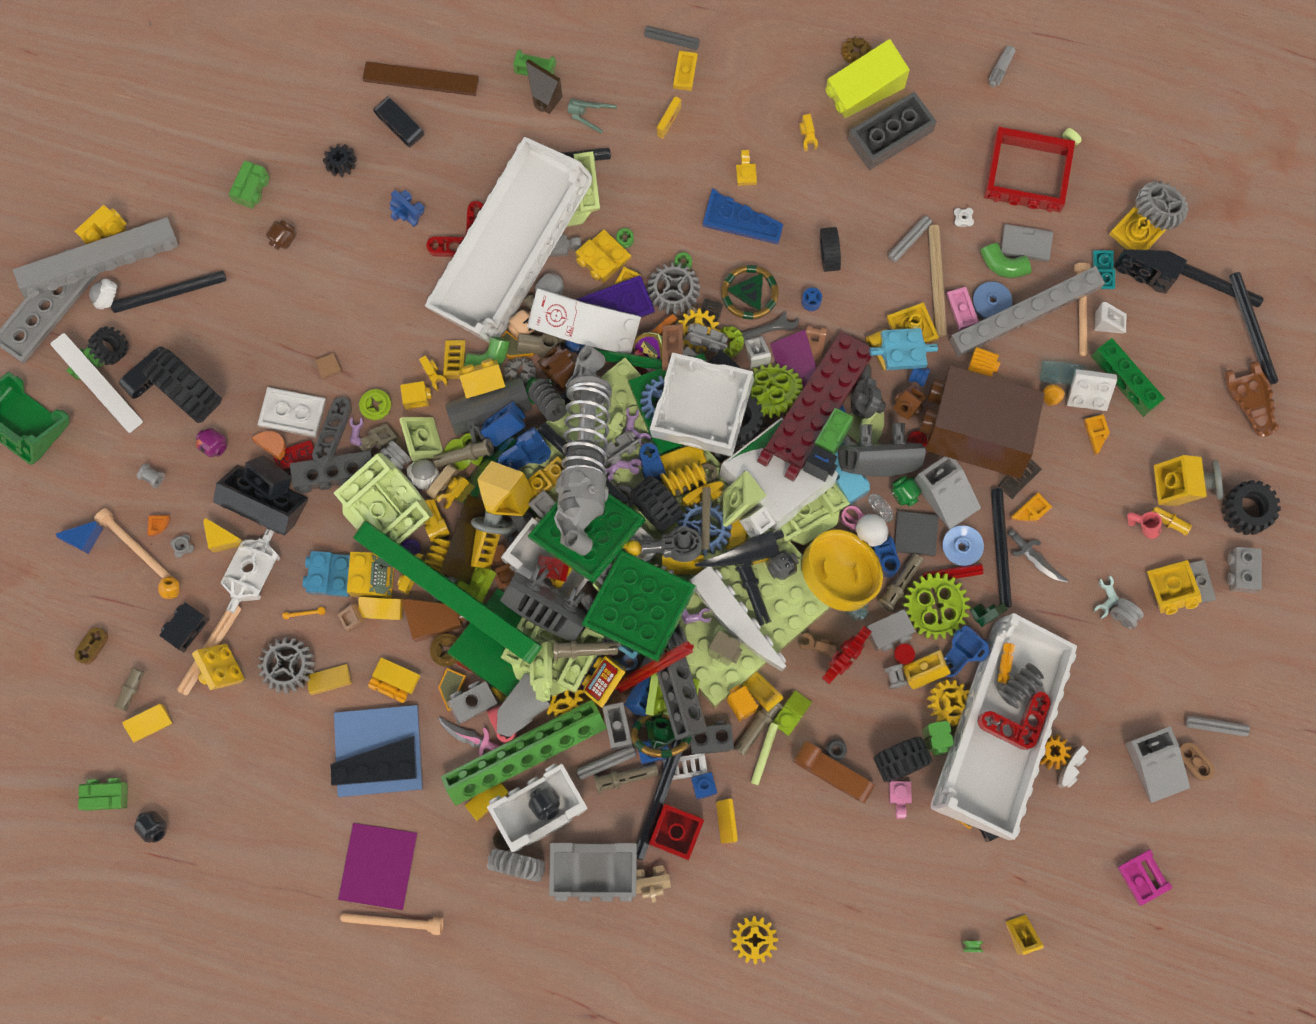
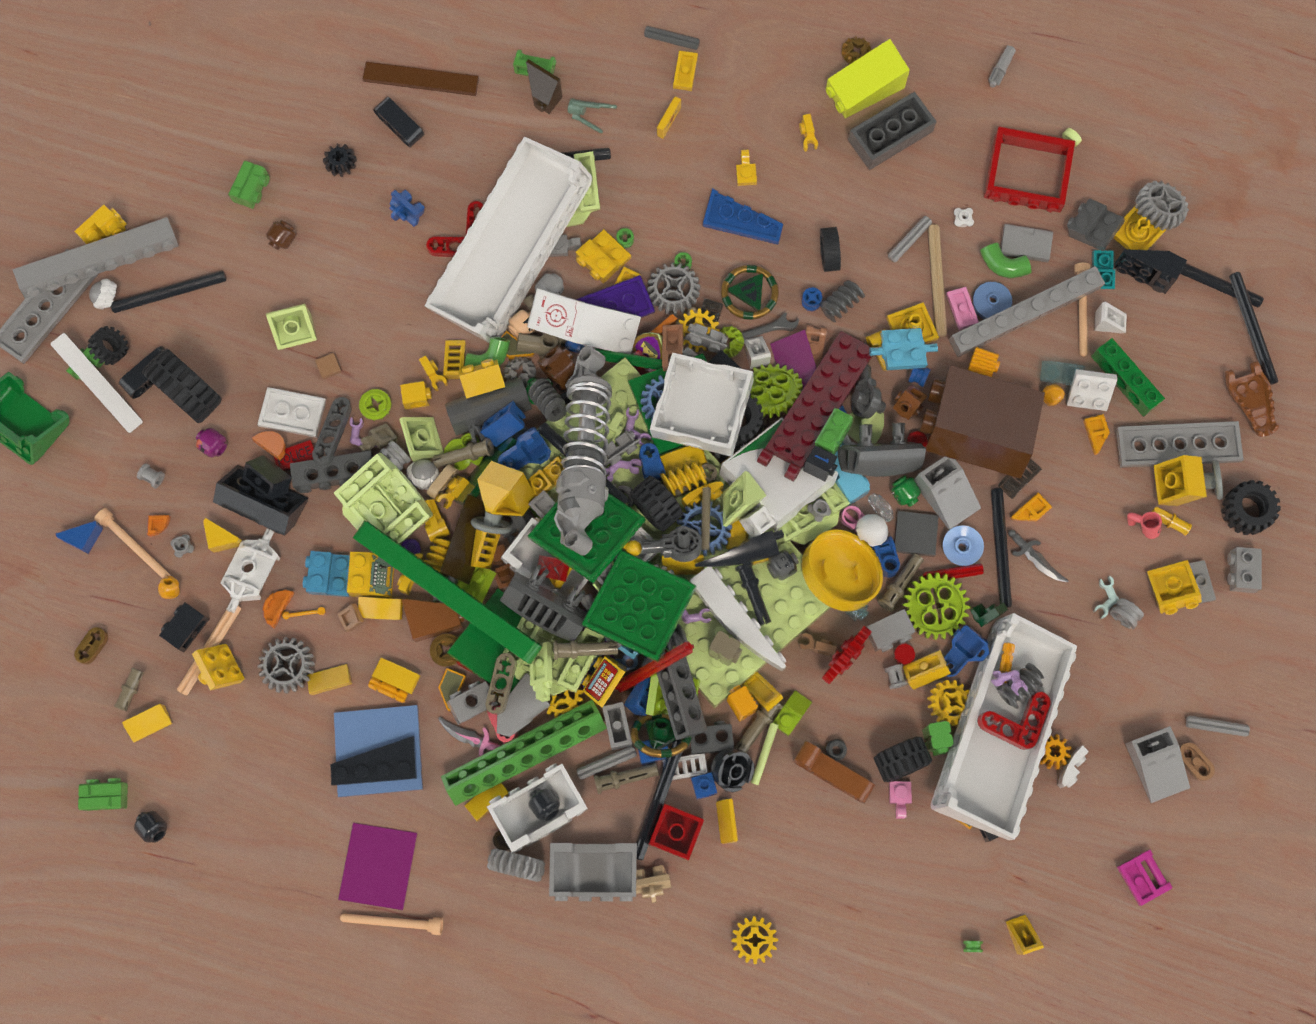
(276, 605): none -> orange tile
(291, 326): none -> yellowish green slope
(506, 691): none -> dark tan beam
(732, 769): none -> black cylinder
(823, 506): none -> light grey plate
(840, 299): none -> dark grey piece
(1012, 675): none -> lavender arm
(1094, 224): none -> dark grey plate
(1187, 433): none -> light grey plate

